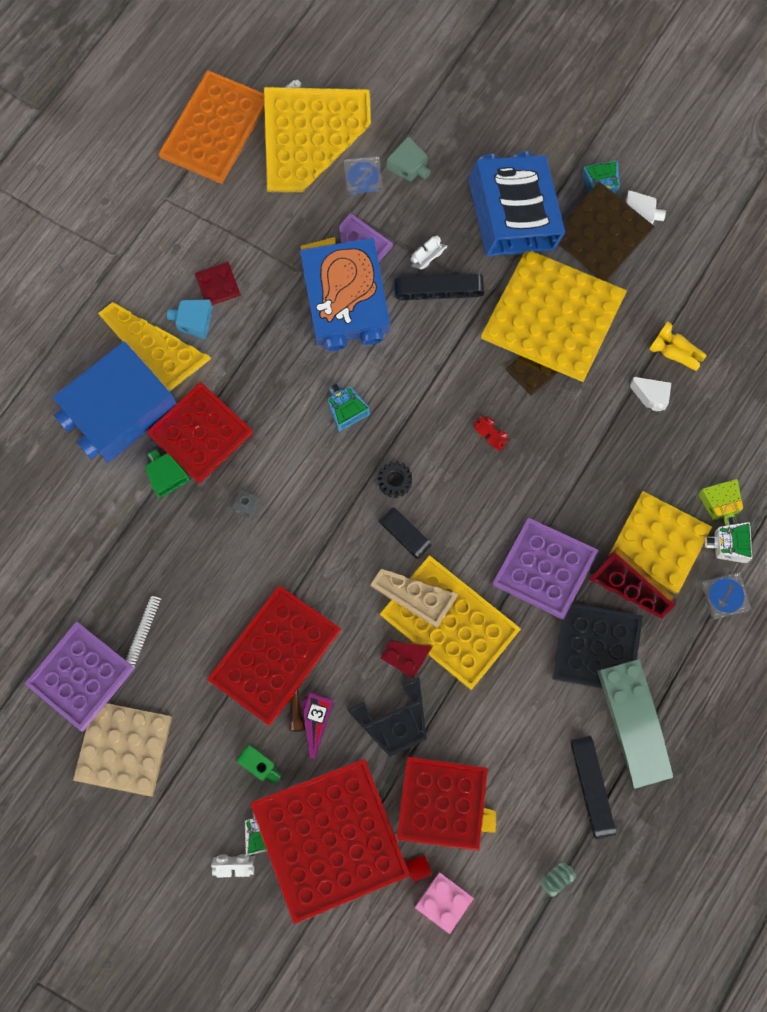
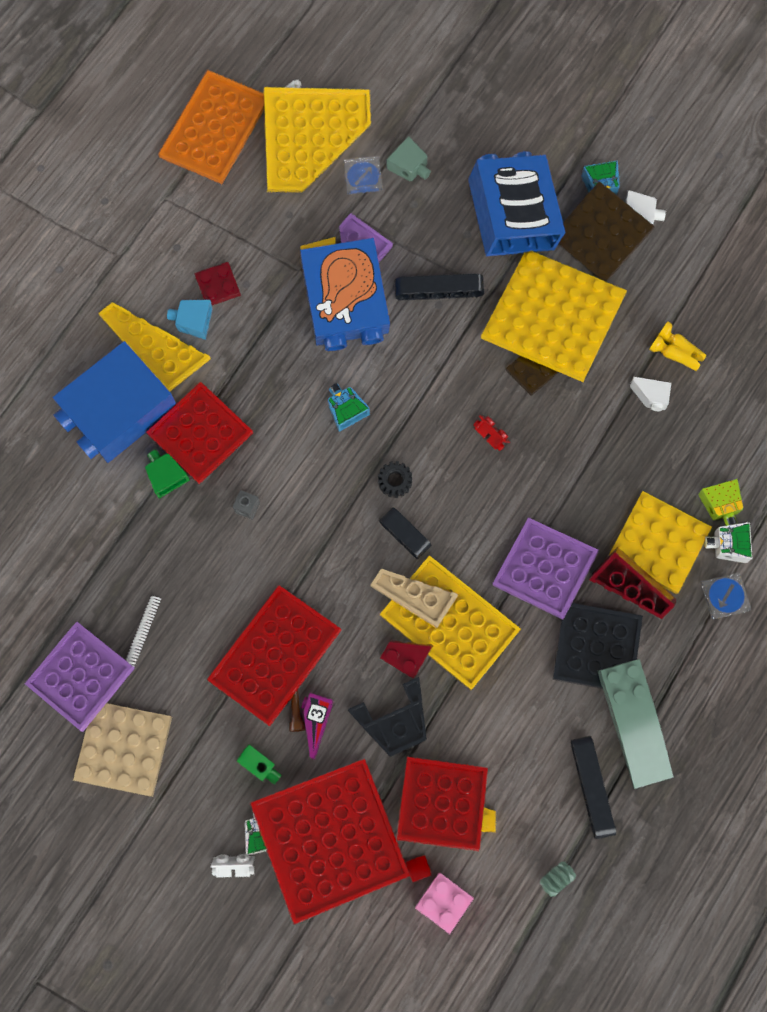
(421, 258): white hinge -> none

